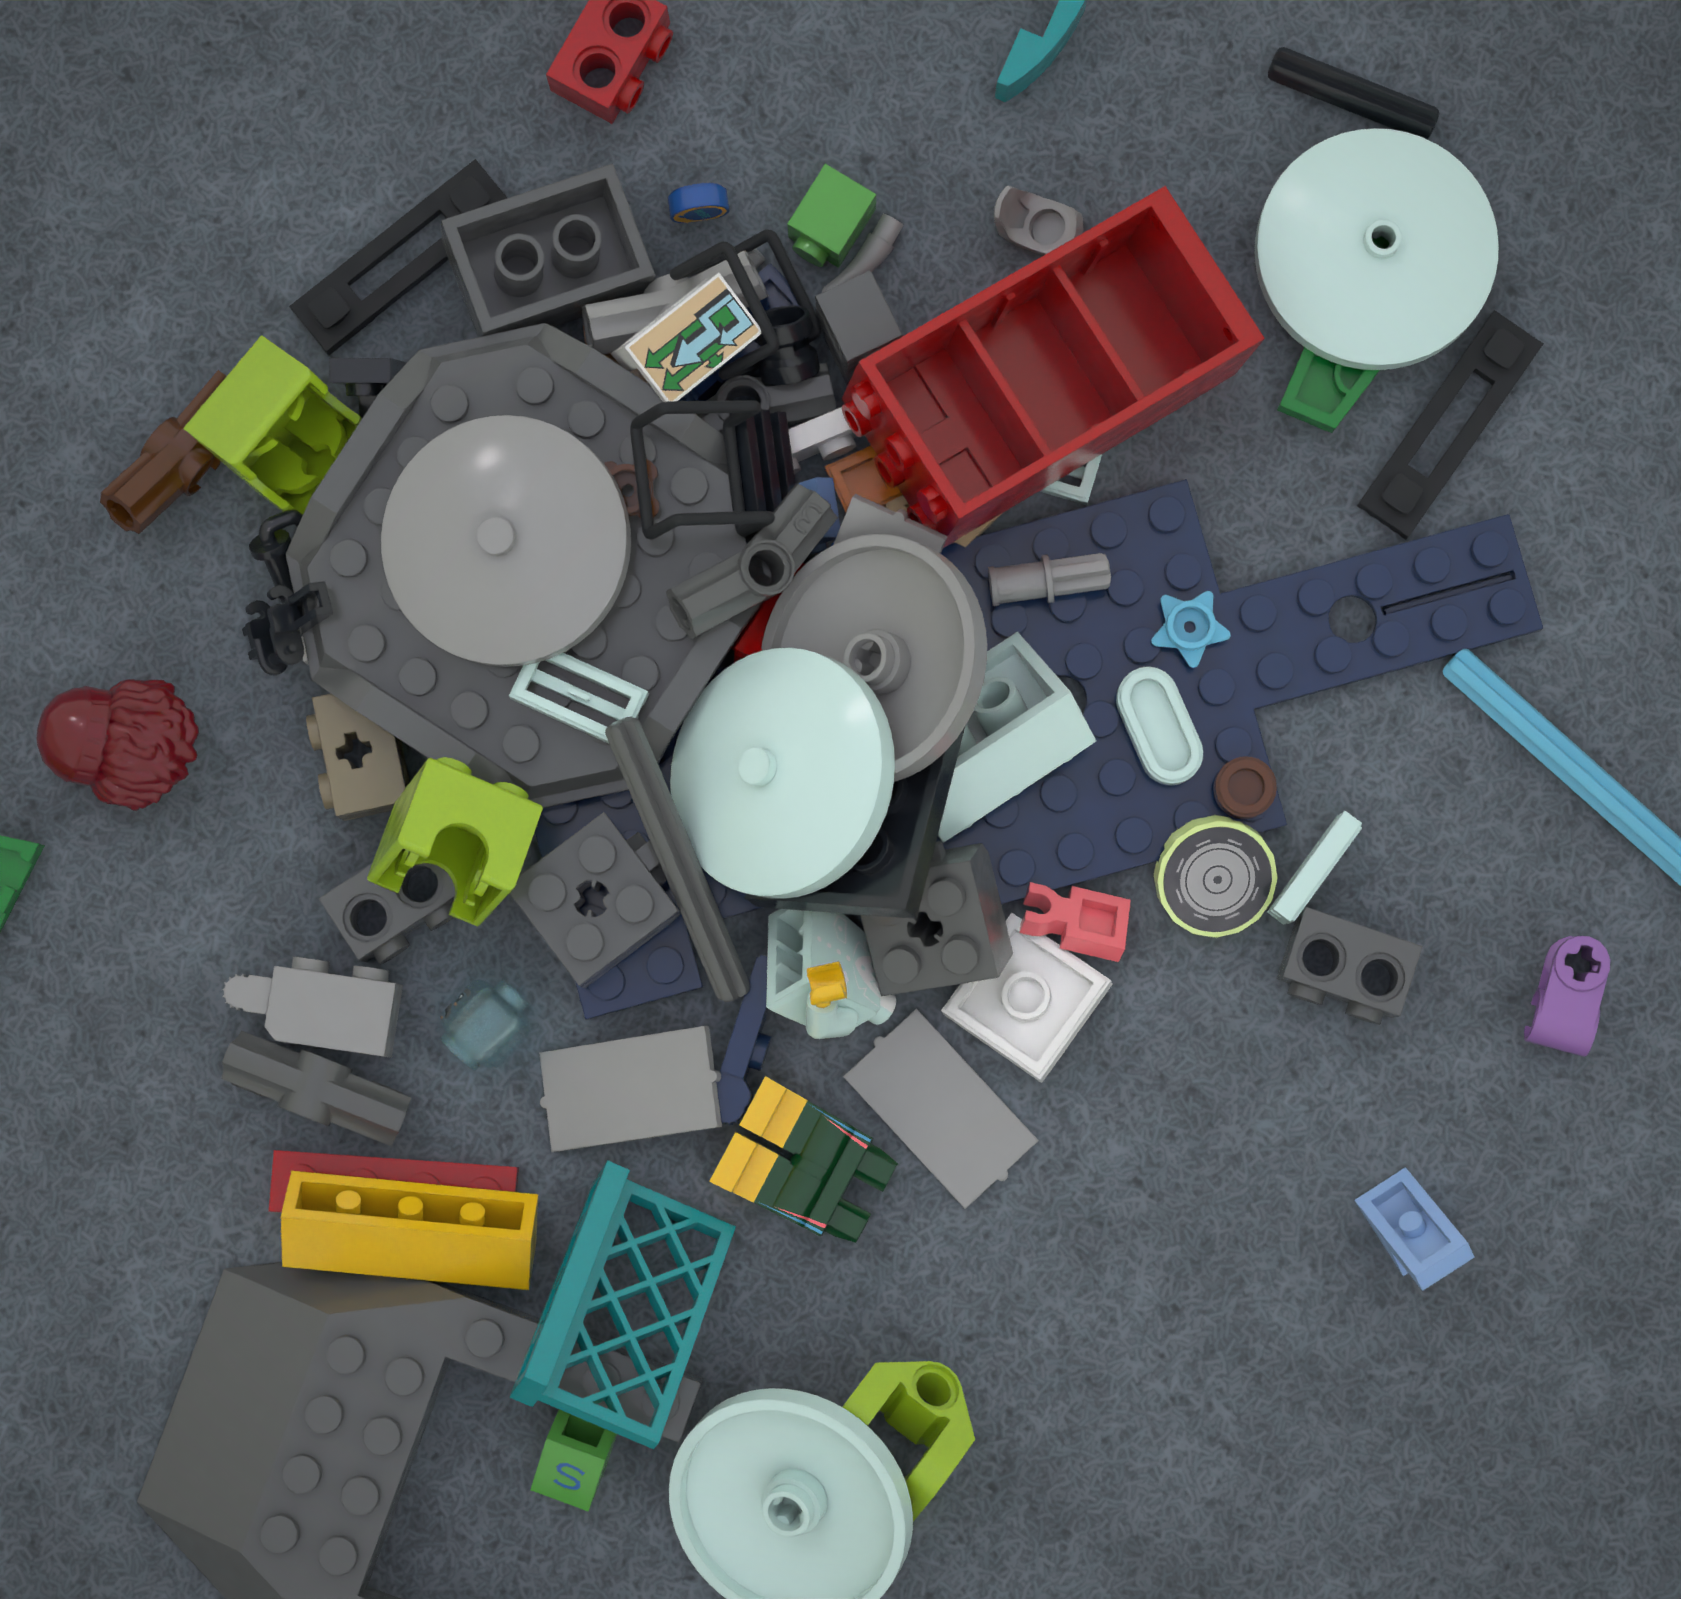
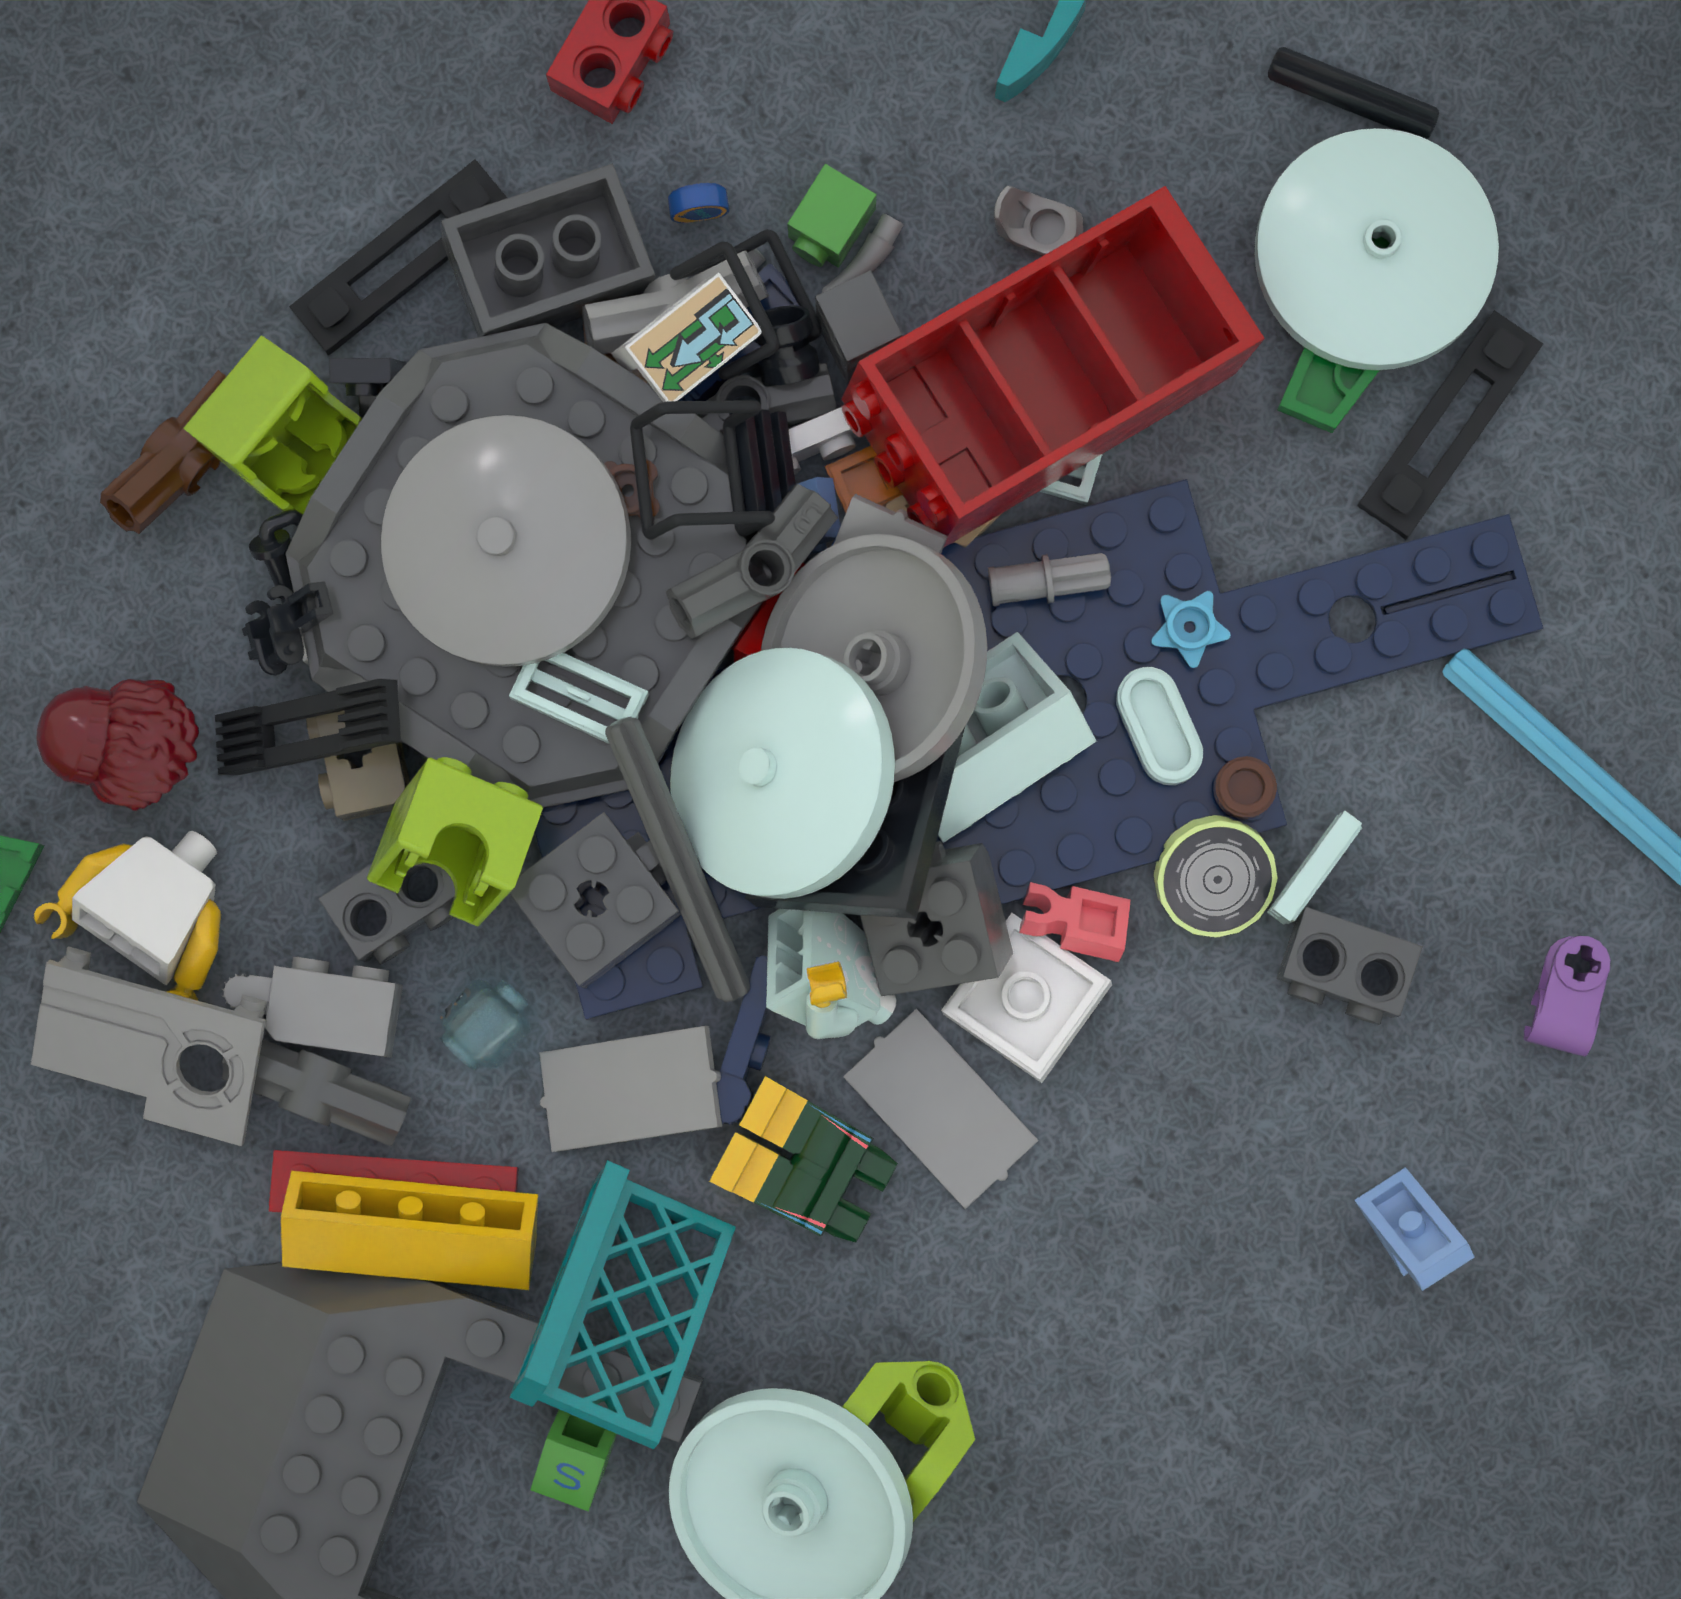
(135, 1040): none -> light grey piece
(147, 907): none -> white torso
(369, 722): none -> black container

